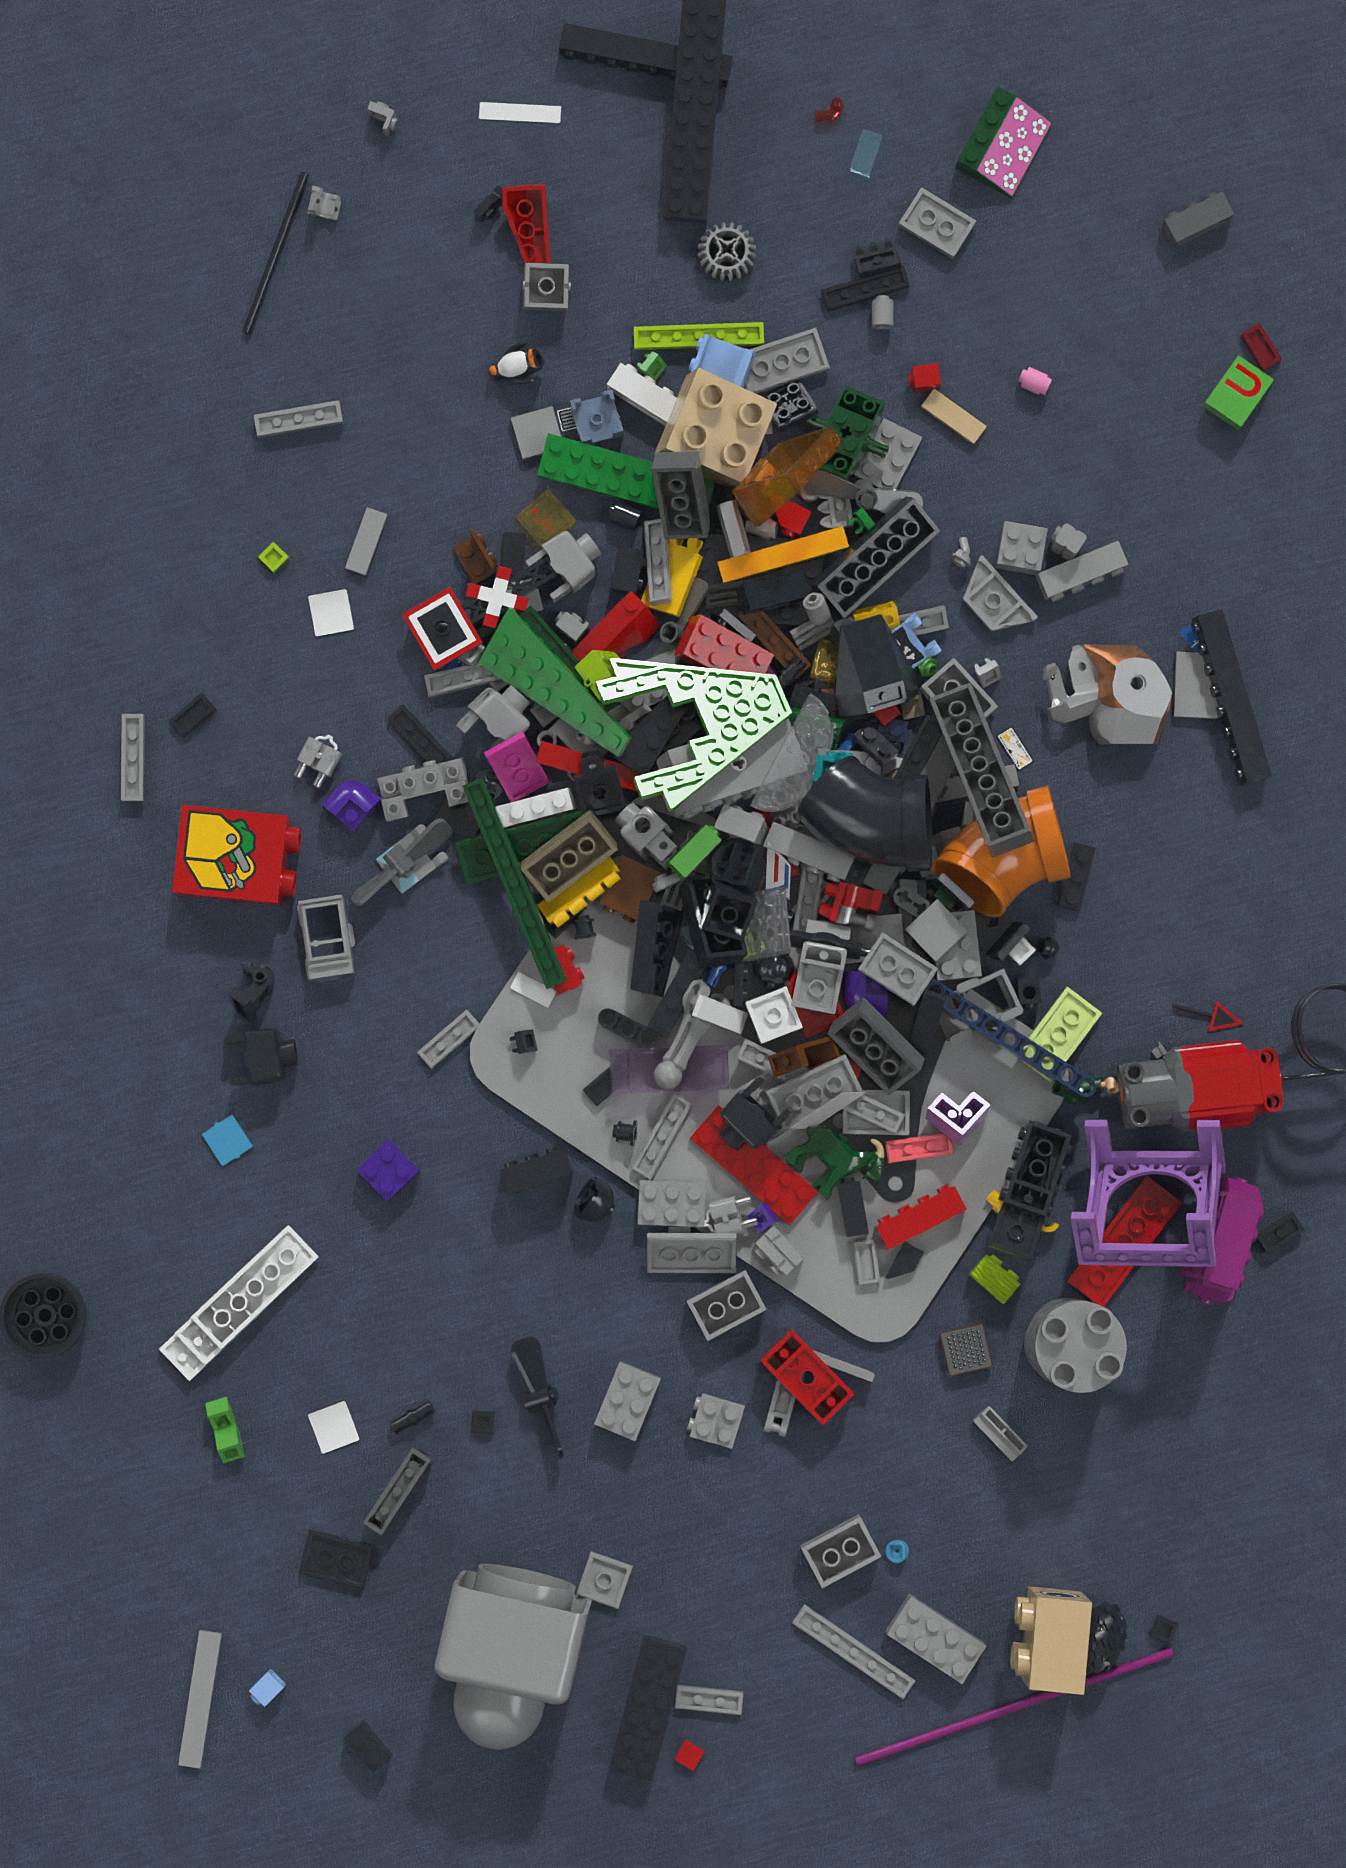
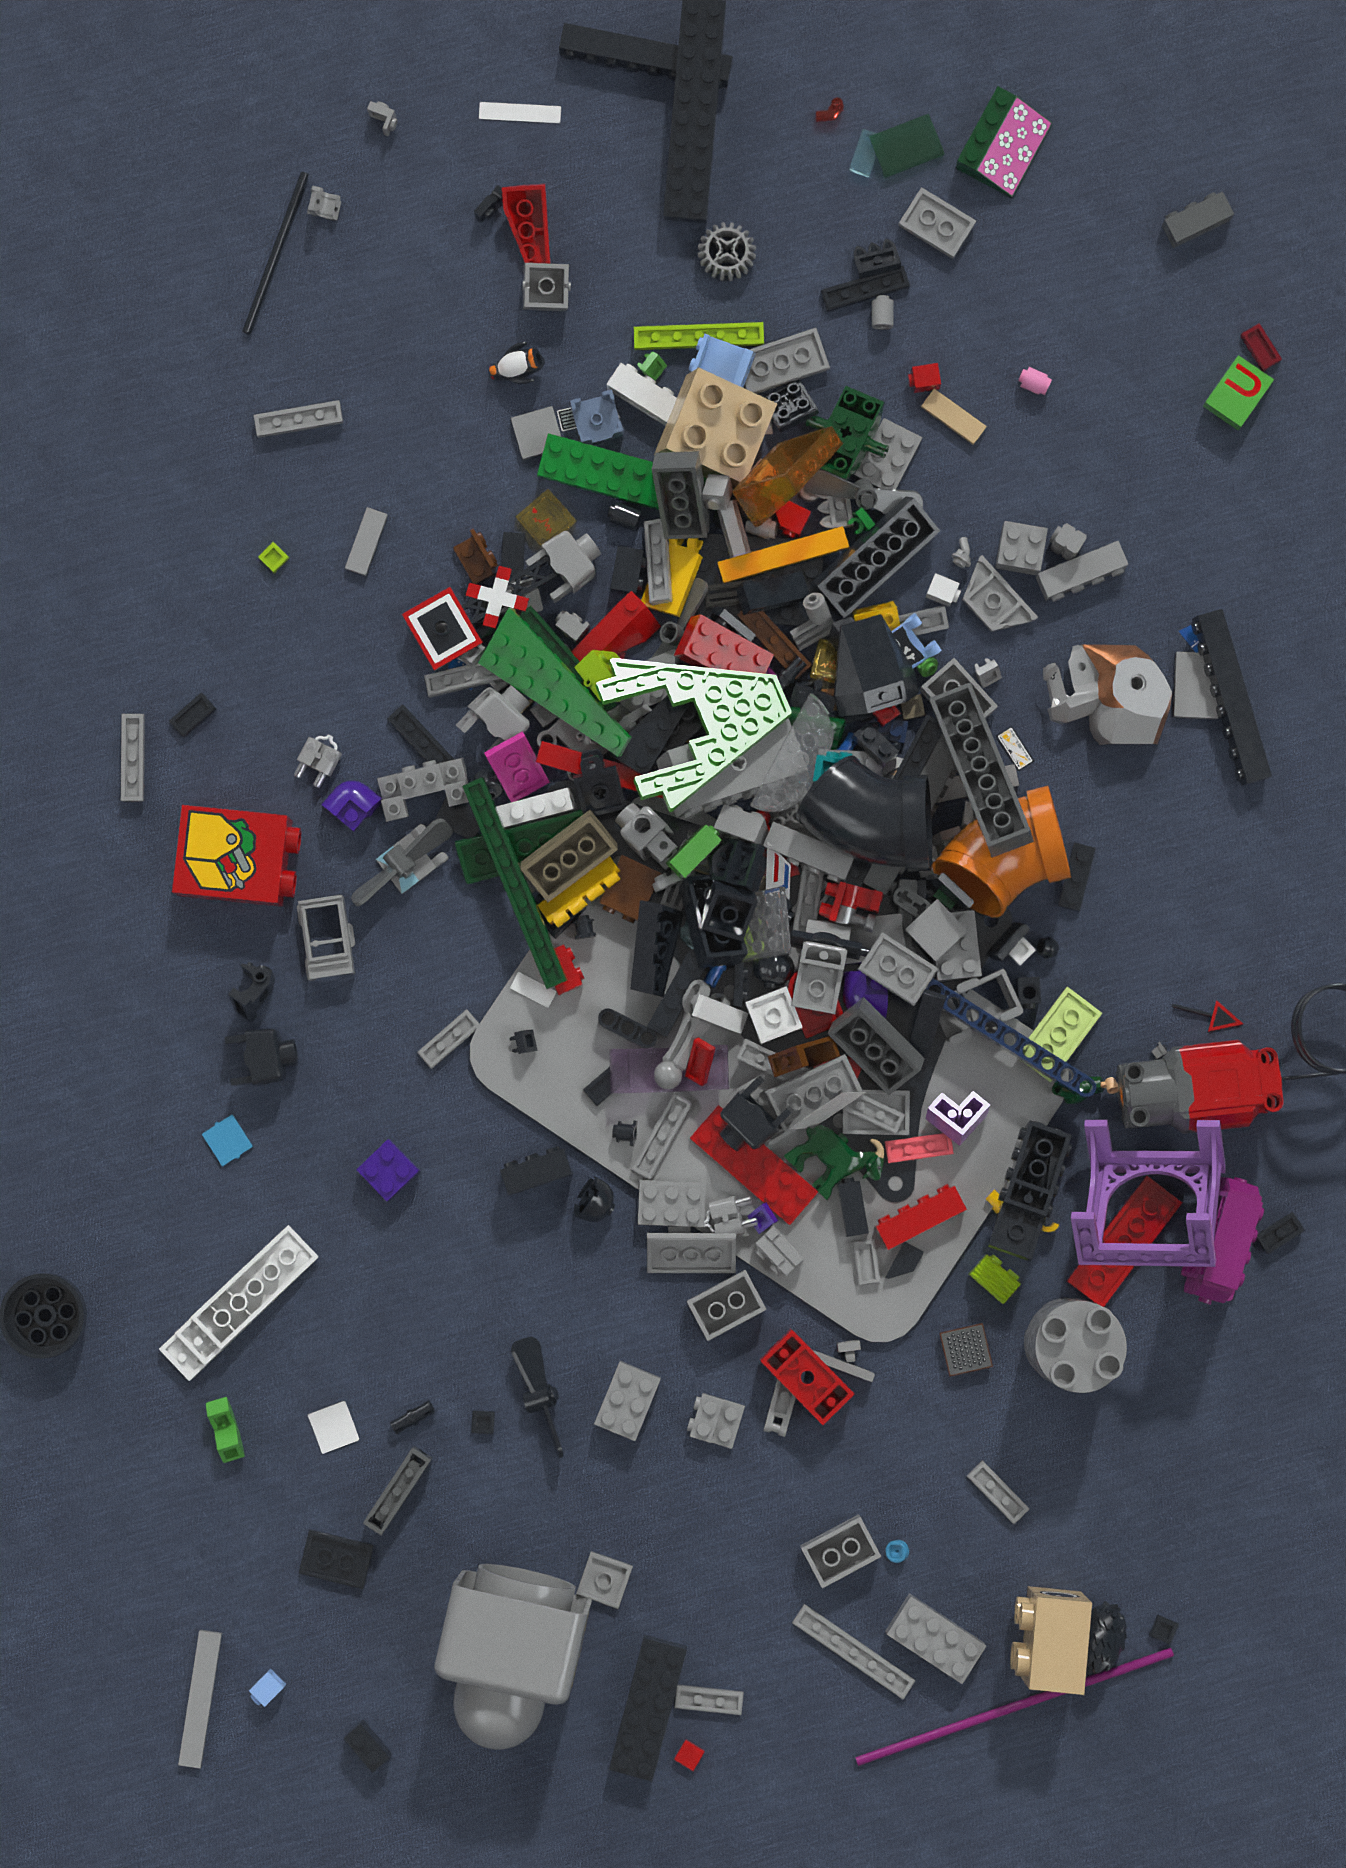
(331, 612): white sticker -> none
(700, 1061): none -> red tile
(717, 492): none -> light grey brick
(849, 1347): none -> light grey tile
(906, 145): none -> clear green piece
(943, 590): none -> white brick
(998, 1492): none -> light grey tile
(1000, 1433): light grey piece -> none

